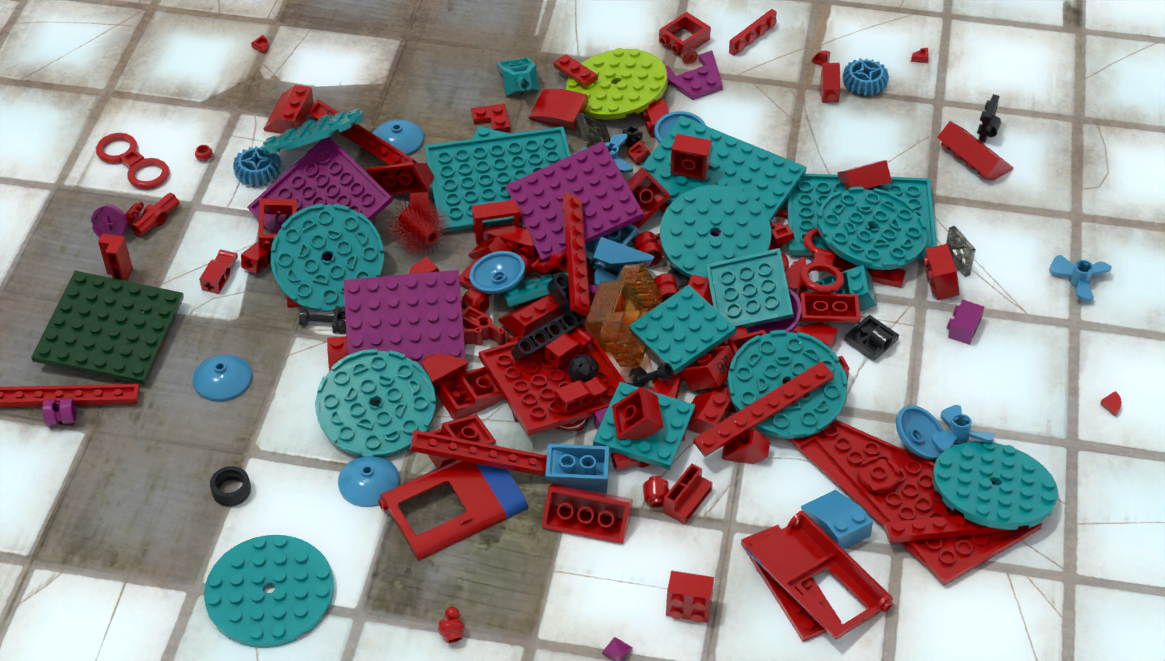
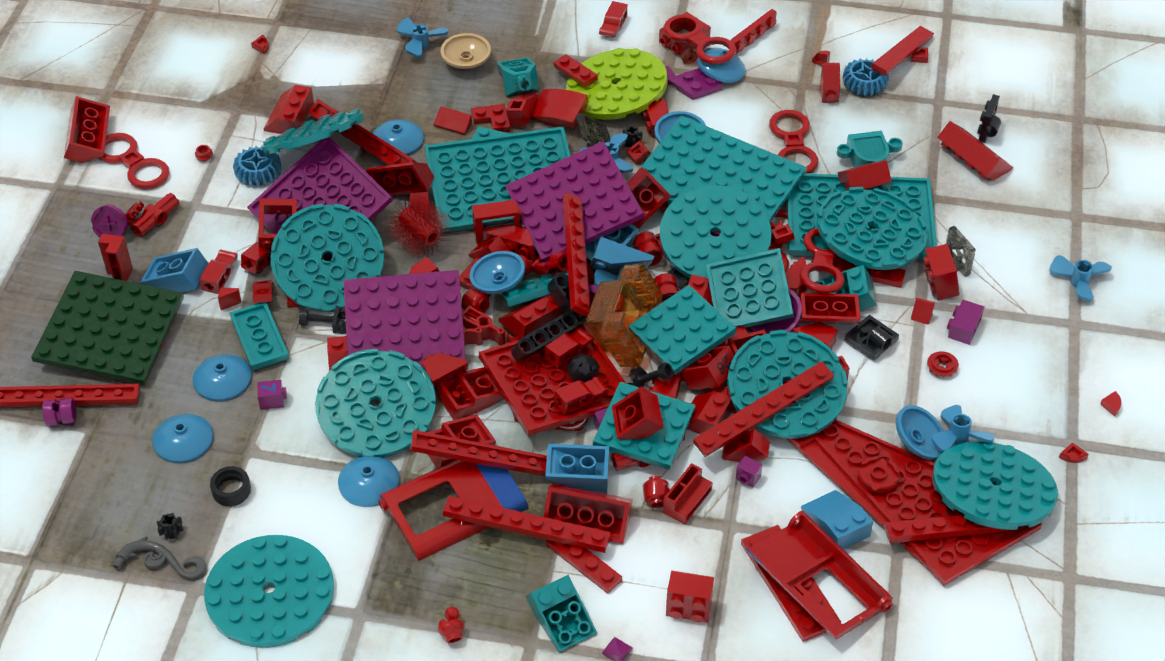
(86, 130): none -> red slope
(157, 562): none -> dark grey plant
(169, 526): none -> black gear
(176, 271): none -> dark azure slope
(182, 438): none -> dark azure dish
(228, 297): none -> red slope
(259, 335): none -> teal plate
(262, 291): none -> red slope
(271, 394): none -> magenta brick
(419, 34): none -> dark azure piece
(453, 120): none -> red slope
(465, 51): none -> tan dish
(521, 108): none -> red slope
(526, 524): none -> red plate
(561, 613): none -> teal slope
(588, 565): none -> red plate
(614, 19): none -> red piece
(691, 156): red brick -> none
(699, 39): none -> red bar
(727, 72): none -> dark azure dish
(748, 471): none -> magenta plate
(794, 140): none -> red bar
(868, 148): none -> teal piece
(902, 50): none -> red tile
(922, 311): none -> red slope
(943, 358): none -> red gear
(1073, 454): none -> red tile

